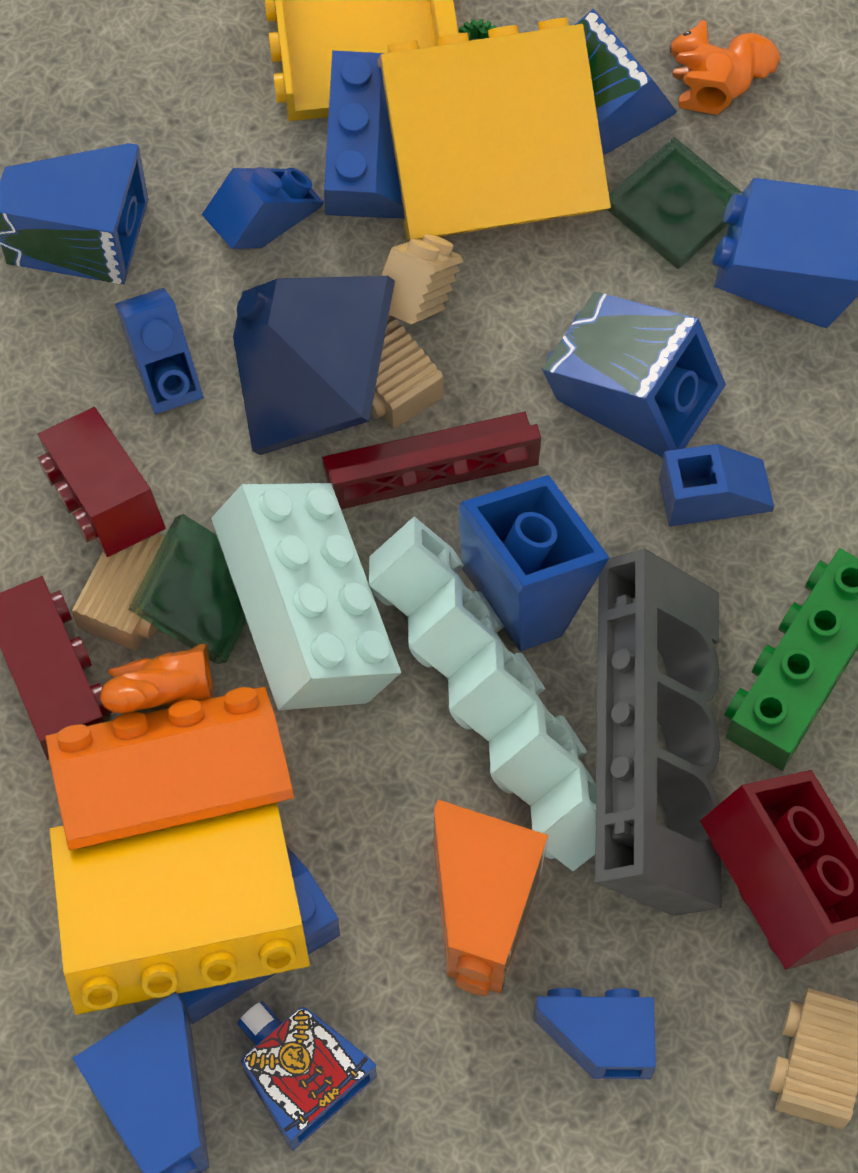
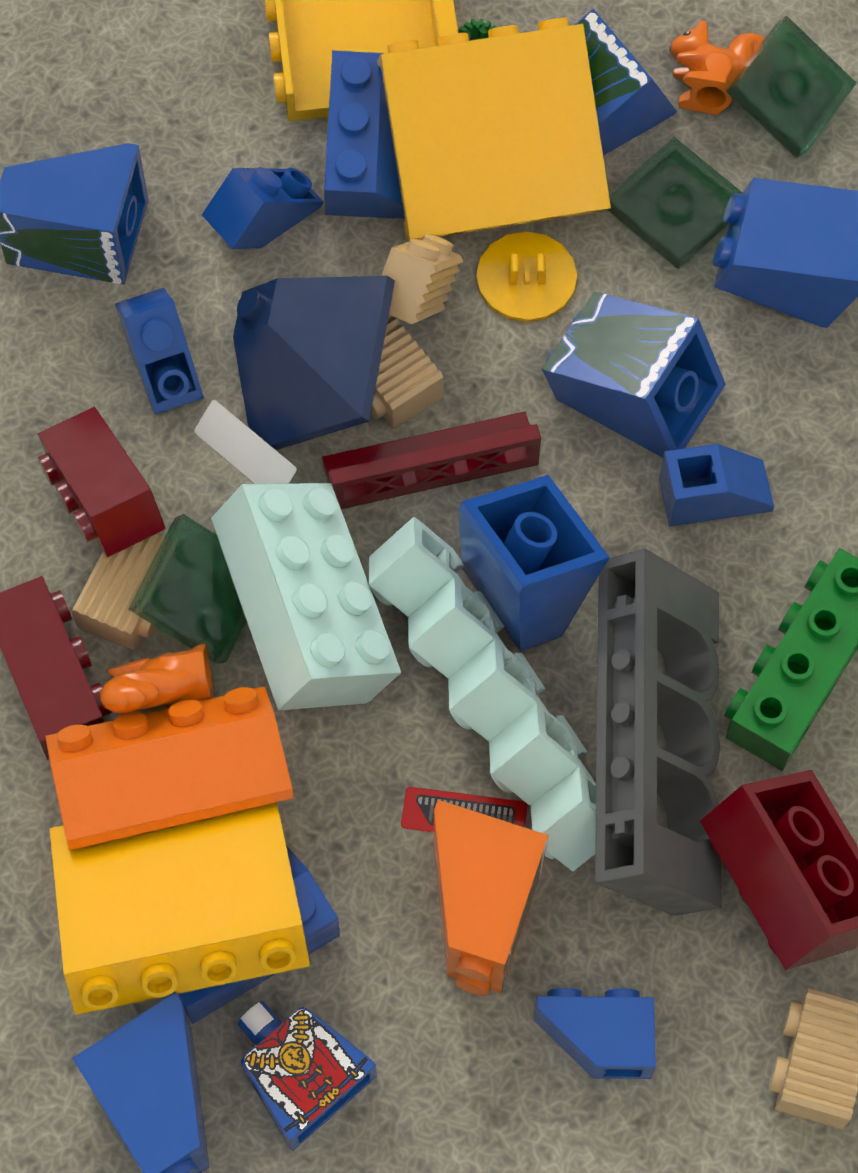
(243, 447): none -> white sticker
(420, 805): none -> red sticker
(526, 276): none -> yellow piece
(791, 87): none -> clear green plate

